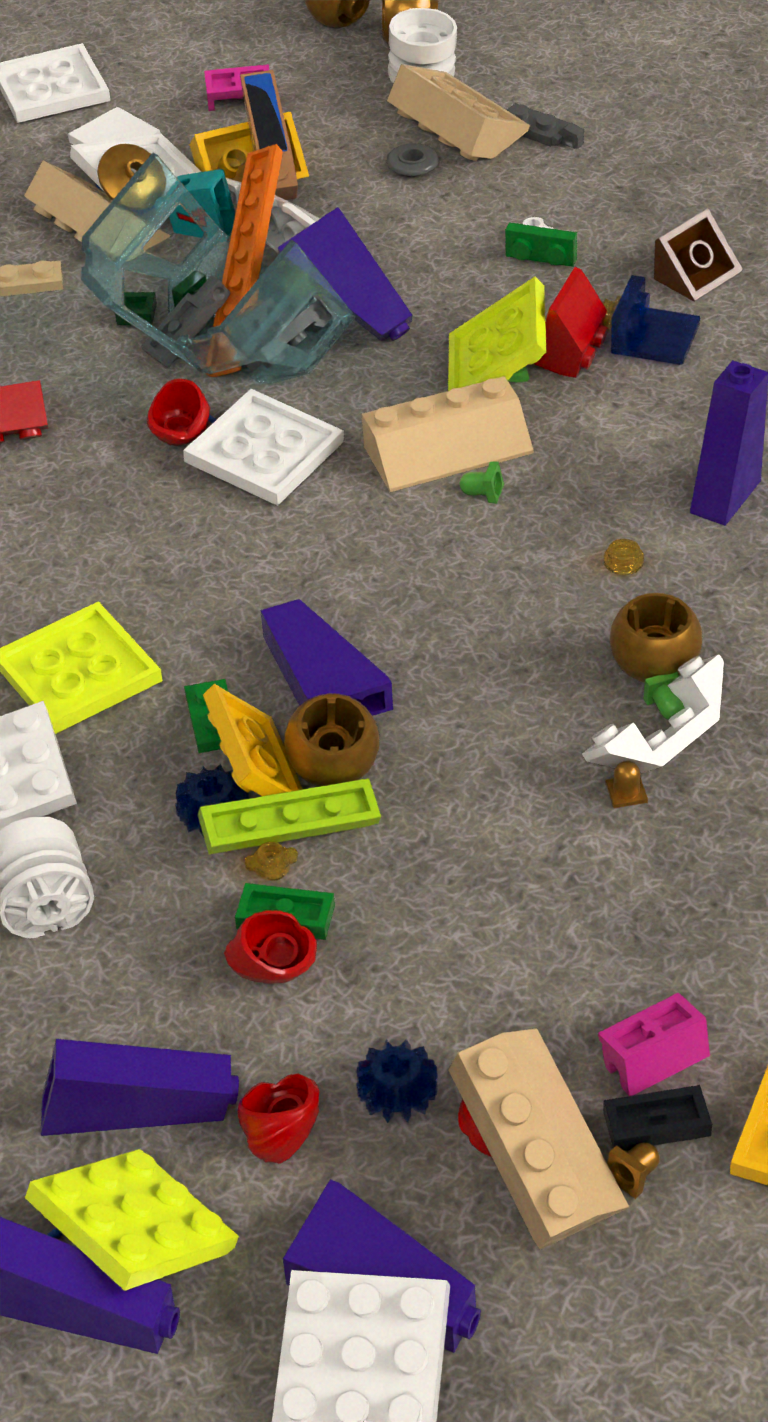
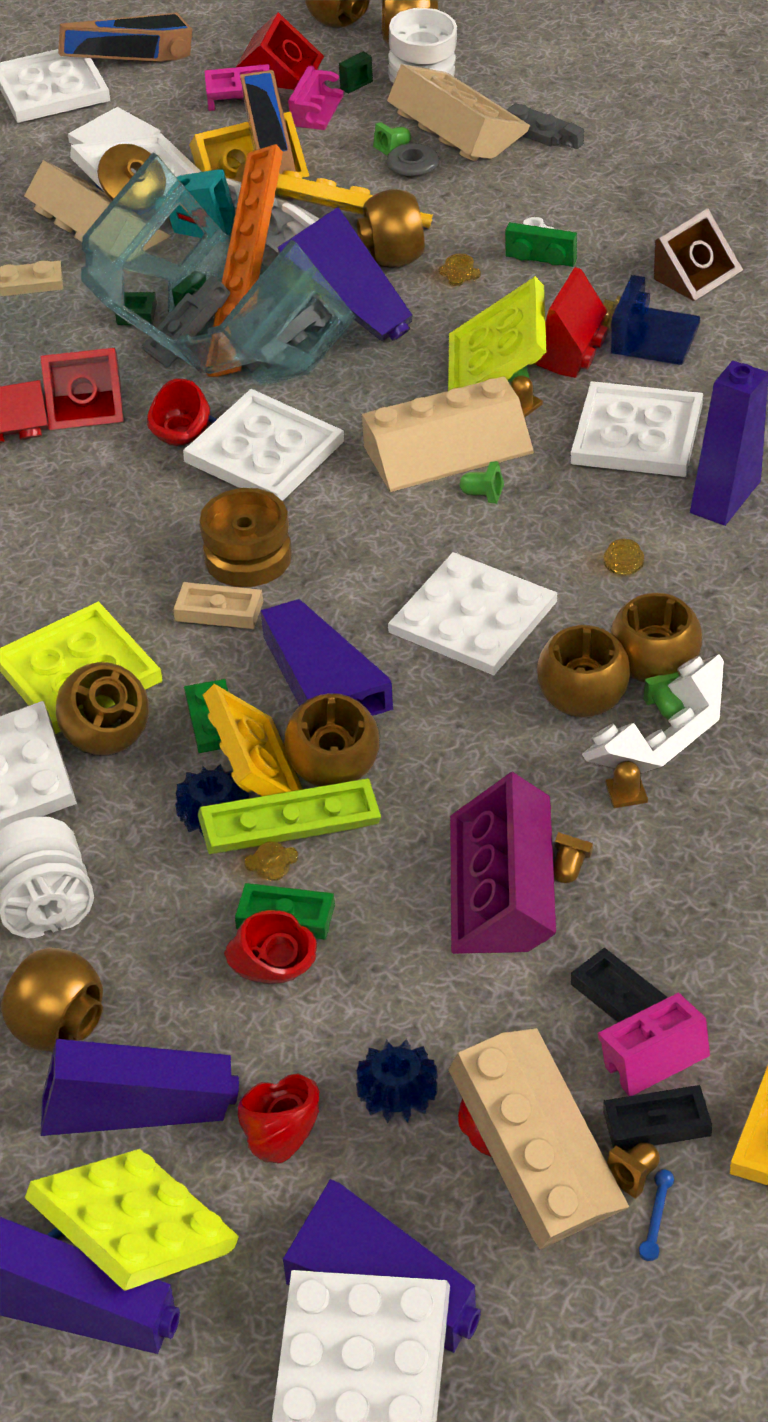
(52, 998): none -> pearl gold wheel
(82, 388): none -> red slope
(82, 688): none -> pearl gold wheel
(129, 38): none -> slope
(218, 605): none -> tan plate
(245, 537): none -> pearl gold wheel
(284, 51): none -> red slope
(312, 101): none -> dark pink hinge
(327, 194): none -> yellow plate
(355, 72): none -> dark green plate
(387, 139): none -> bright green piece
(392, 228): none -> pearl gold wheel
(459, 269): none -> clear yellow plate
(473, 613): none -> white plate
(502, 870): none -> magenta slope
(524, 389): none -> pearl gold piece
(570, 857): none -> pearl gold piece
(583, 671): none -> pearl gold wheel
(614, 986): none -> black plate
(637, 429): none -> white plate
(649, 1249): none -> blue hinge

